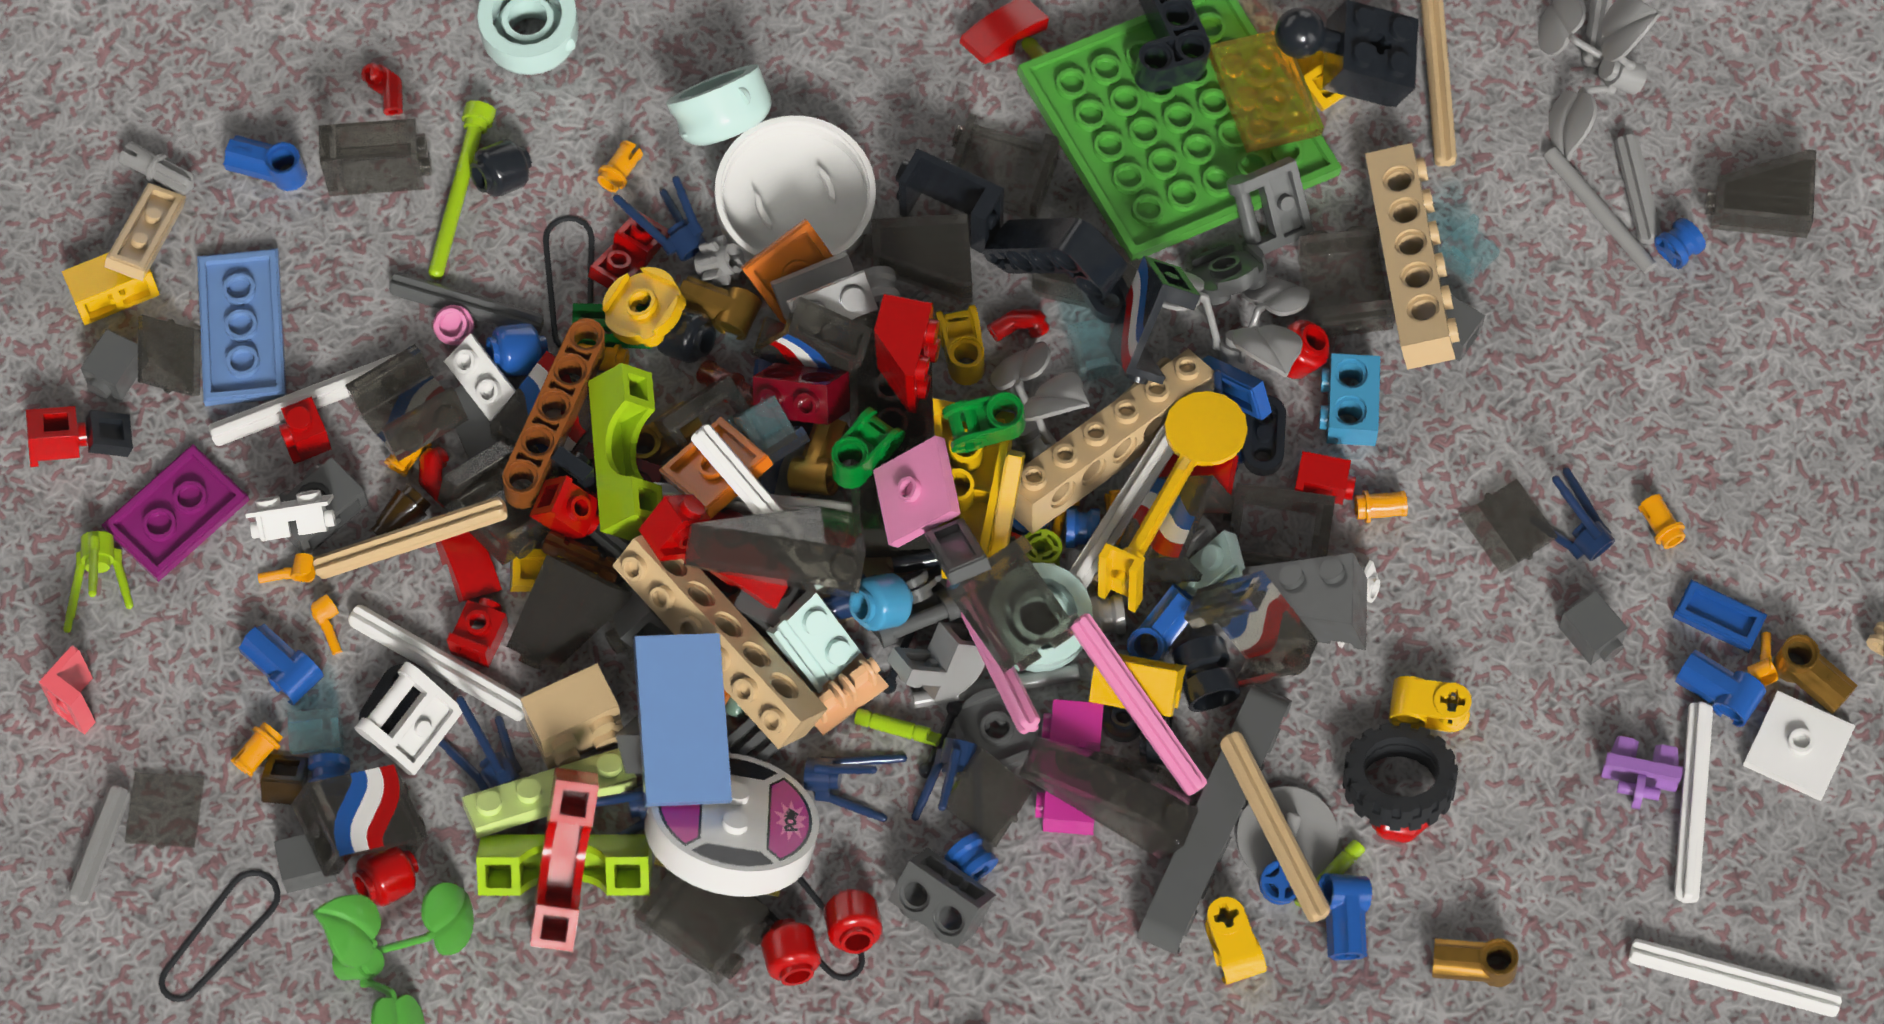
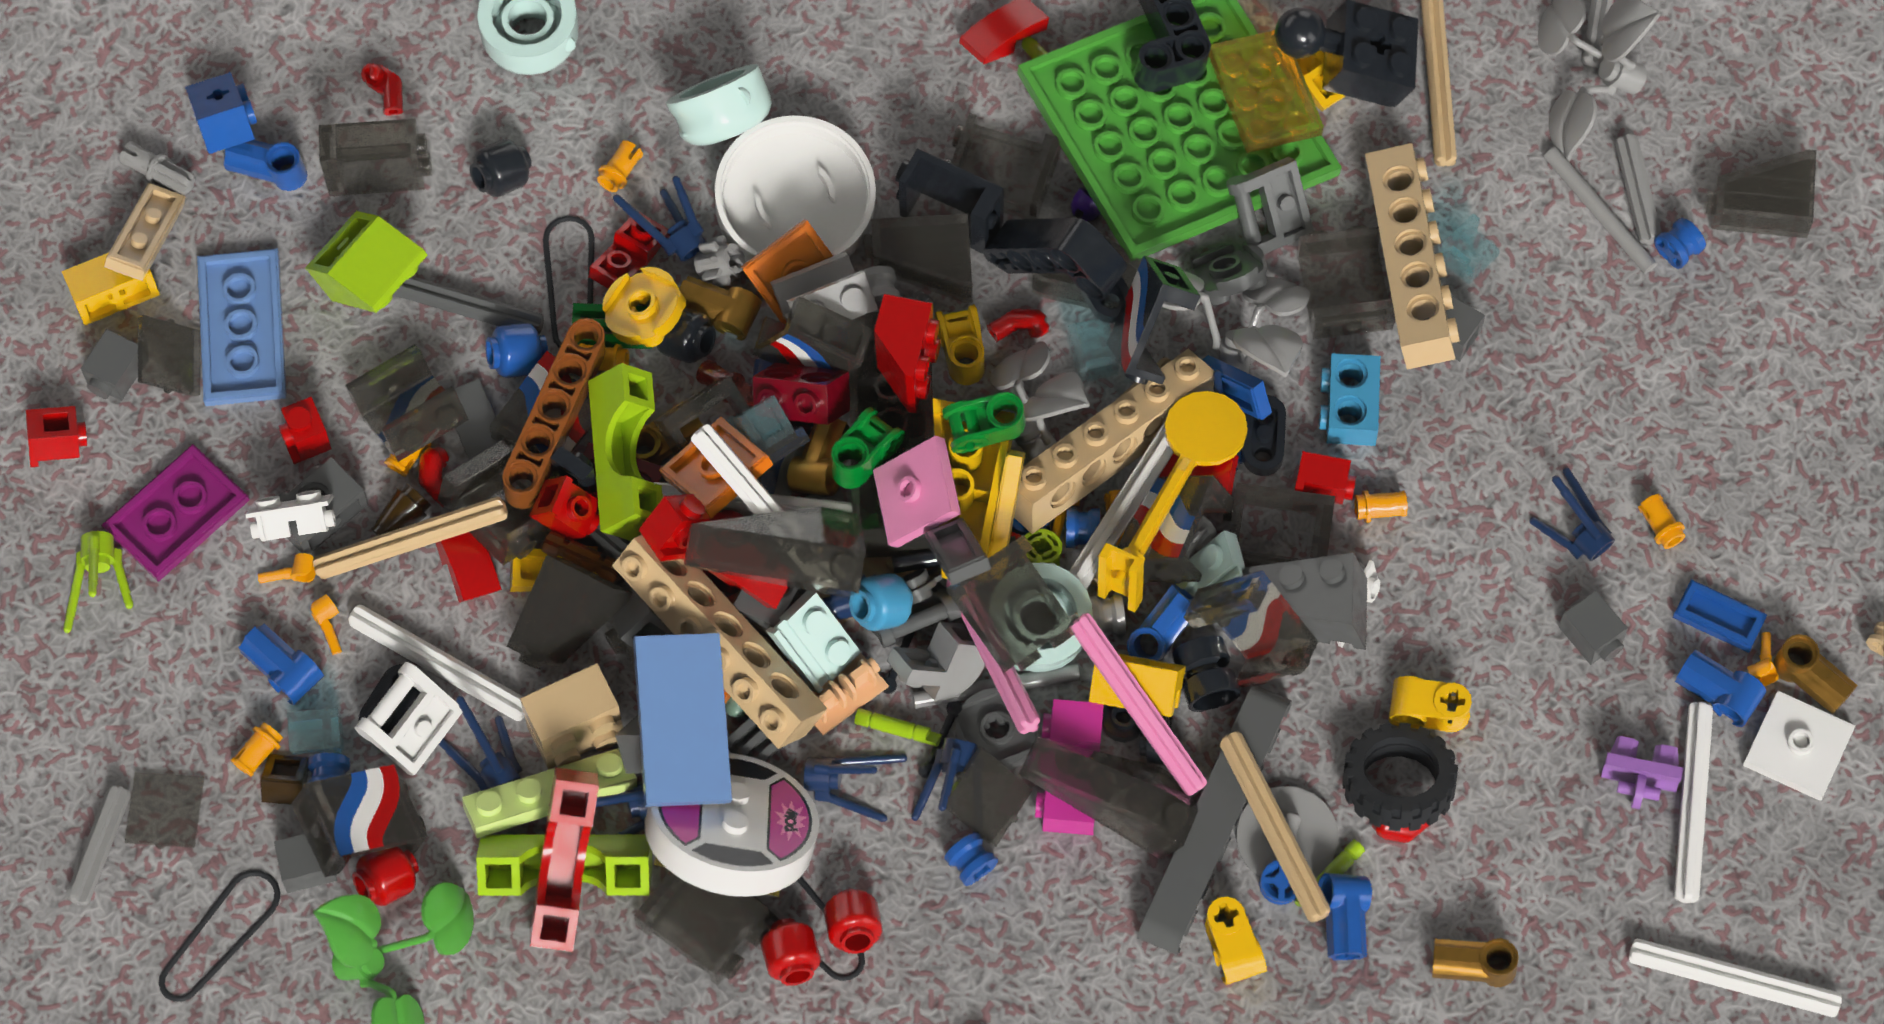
(64, 687): coral panel -> none
(109, 433): black plate -> none
(222, 112): none -> blue brick
(270, 413): white axle -> none
(365, 262): none -> lime slope
(453, 324): bright pink plate -> none
(477, 119): lime piece -> none
(478, 644): red brick -> none
(480, 376): white hinge -> none
(945, 889): dark grey brick -> none
(1084, 202): none -> dark purple hinge
(1314, 348): red head -> none
(1508, 526): clear smoke piece -> none

